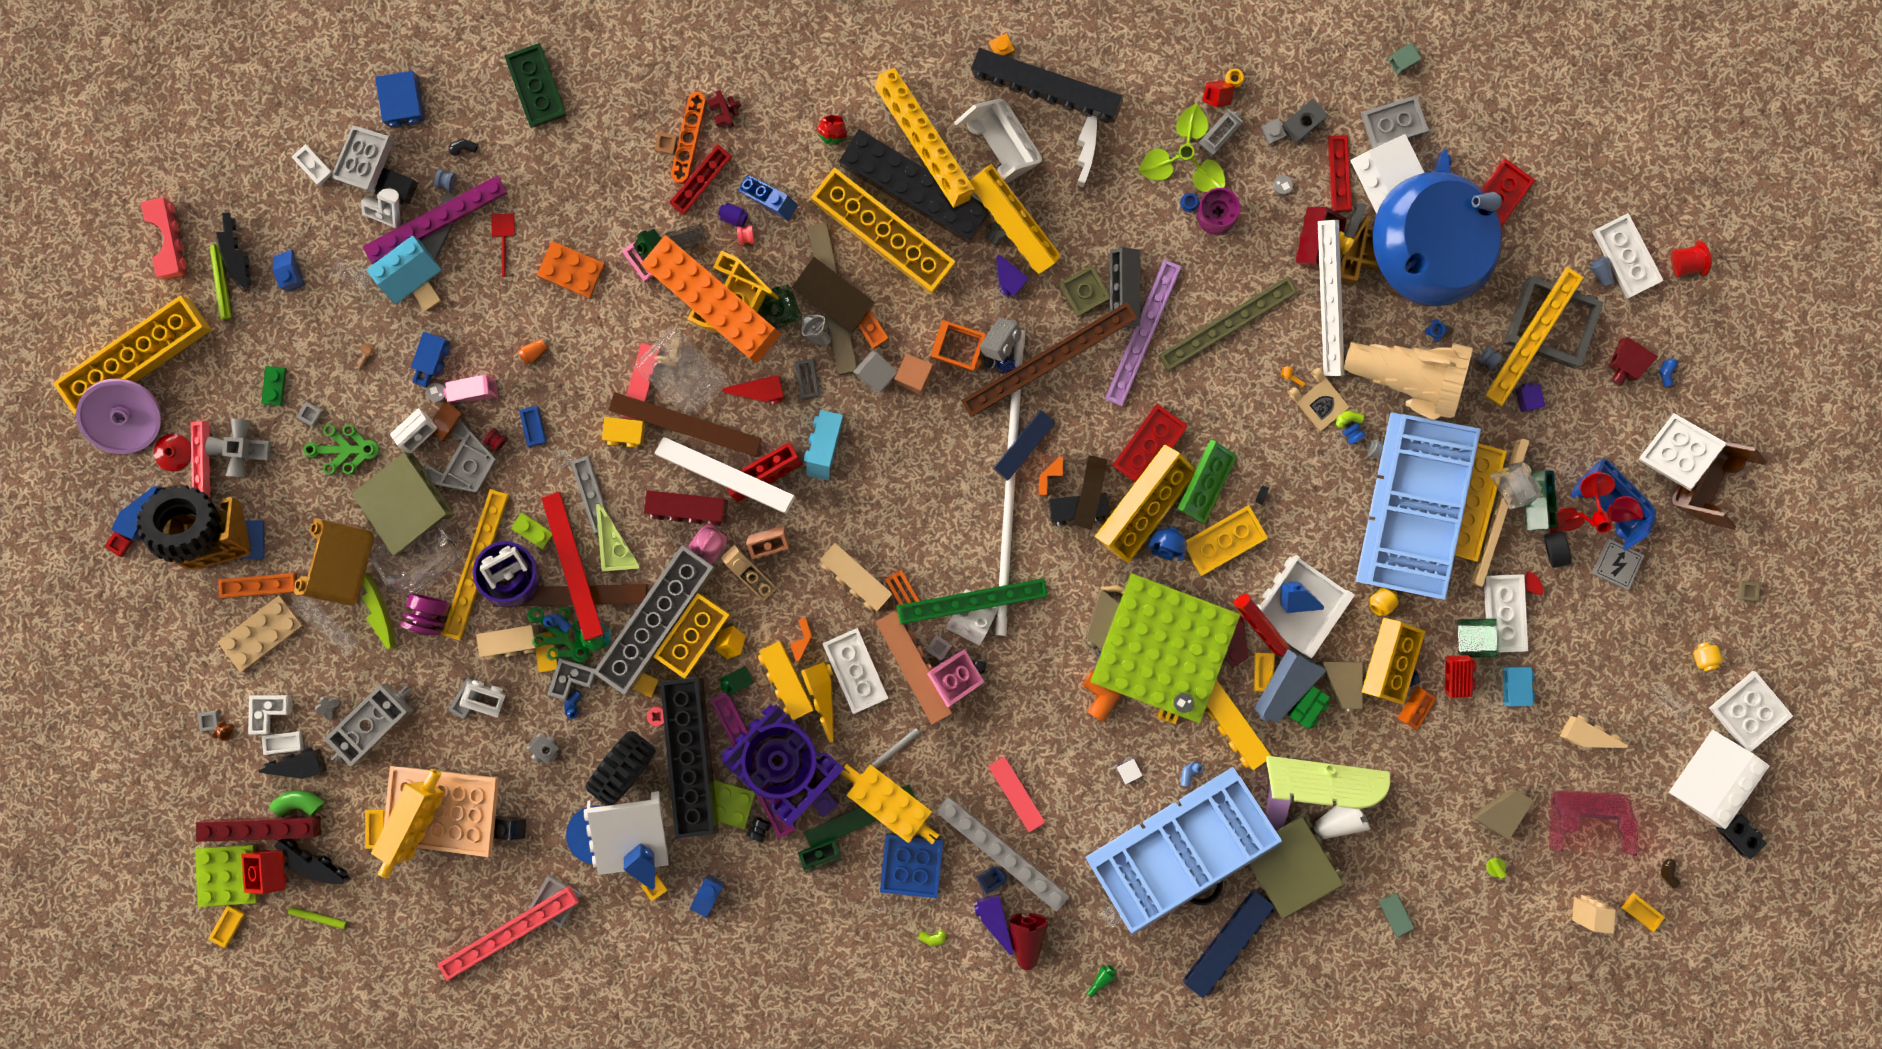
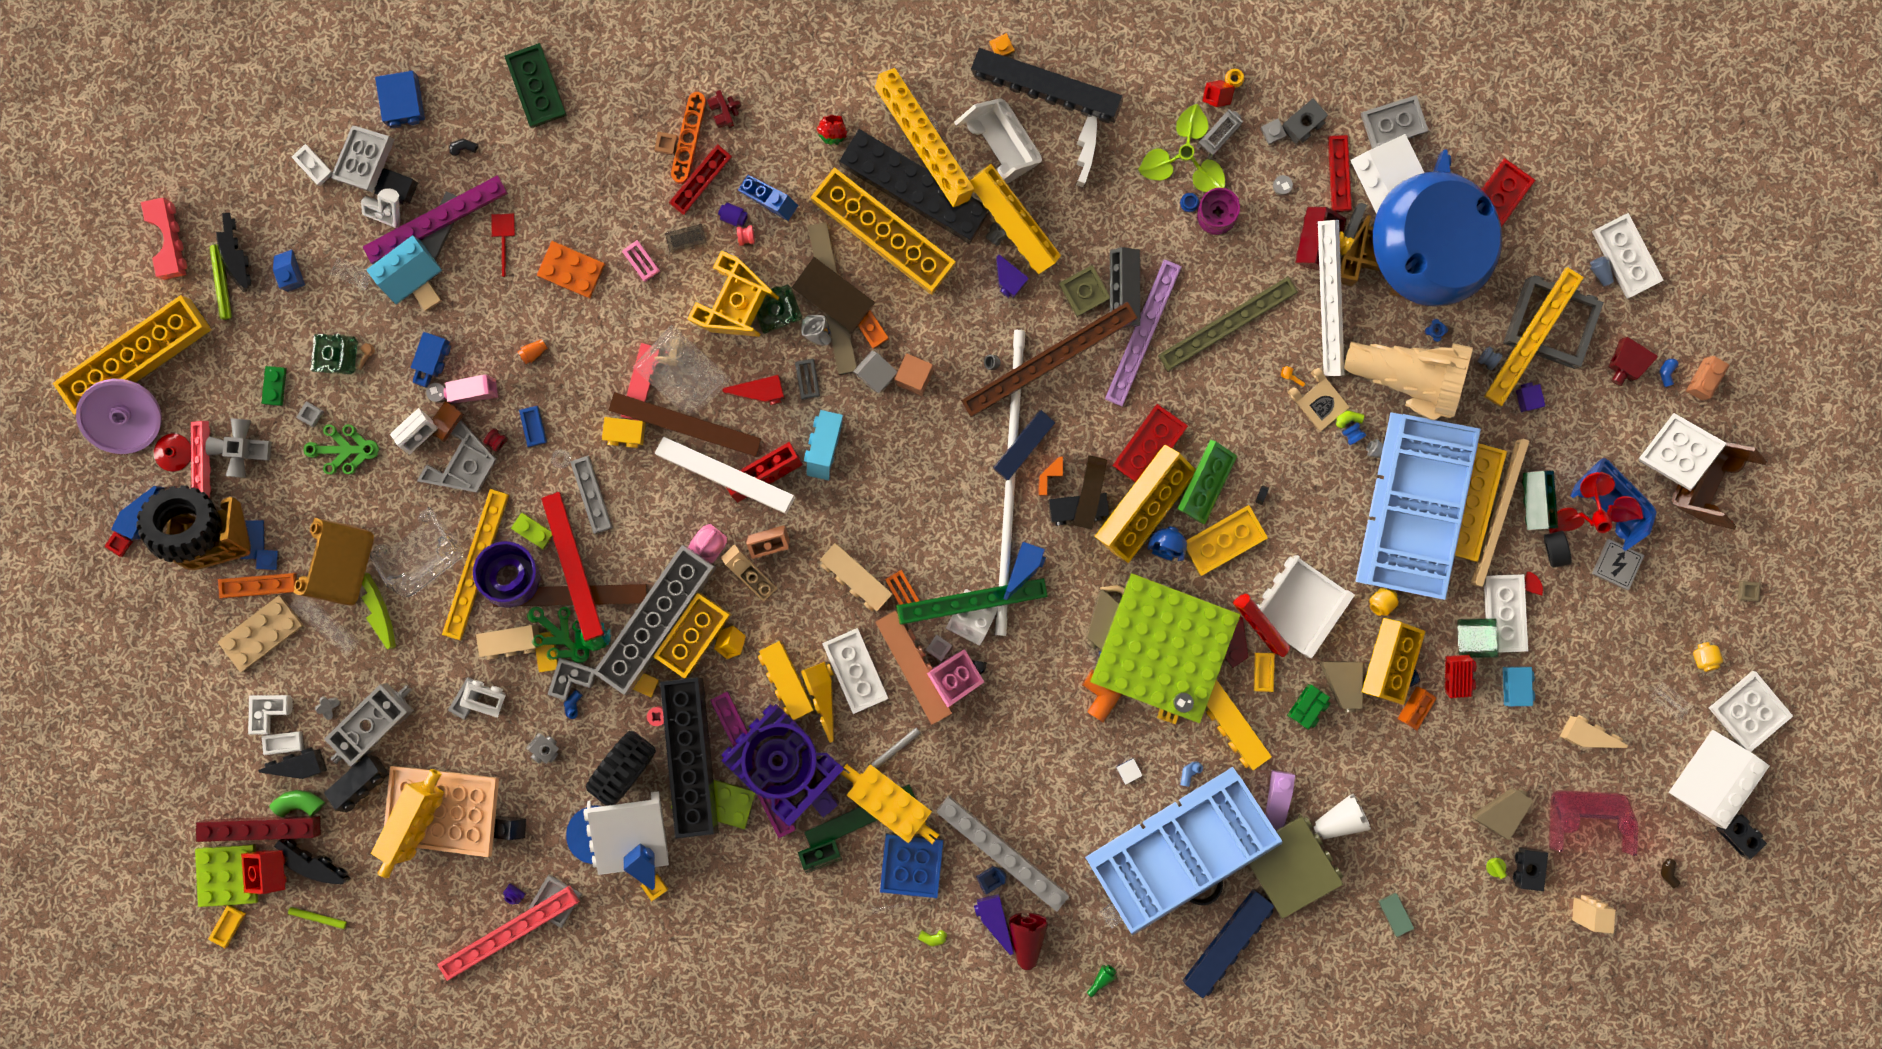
(208, 720): light grey tile -> none
(223, 731): dark orange plate -> none
(266, 559): none -> blue plate
(334, 354): none -> clear green slope
(356, 783): none -> black brick
(373, 826): yellow tile -> none
(401, 503): olive panel -> none
(424, 614): magenta wheel -> none
(445, 180): sand blue wheel -> none
(506, 572): white window -> none
(513, 895): none -> dark purple plate
(556, 621): blue arm -> none
(613, 549): yellowish green wing -> none
(646, 242): dark green brick -> none
(685, 506): dark red brick -> none
(707, 895): blue slope -> none
(711, 299): orange brick -> none
(735, 681): dark green brick -> none
(757, 831): black wheel -> none
(799, 647): orange slope -> none
(944, 327): orange window -> none
(1001, 339): light grey brick -> none
(1007, 365): clear blue plate -> none
(1016, 794): coral tile -> none
(1026, 566): none -> blue slope
(1288, 685): sand blue slope -> none
(1298, 598): blue slope -> none
(1326, 783): yellowish green door -> none
(1404, 58): sand green brick -> none
(1487, 201): sand blue cone -> none
(1517, 485): clear brick -> none
(1536, 878): none -> black brick
(1643, 912): yellow tile -> none
(1691, 260): red piece -> none
(1707, 378): none -> nougat brick

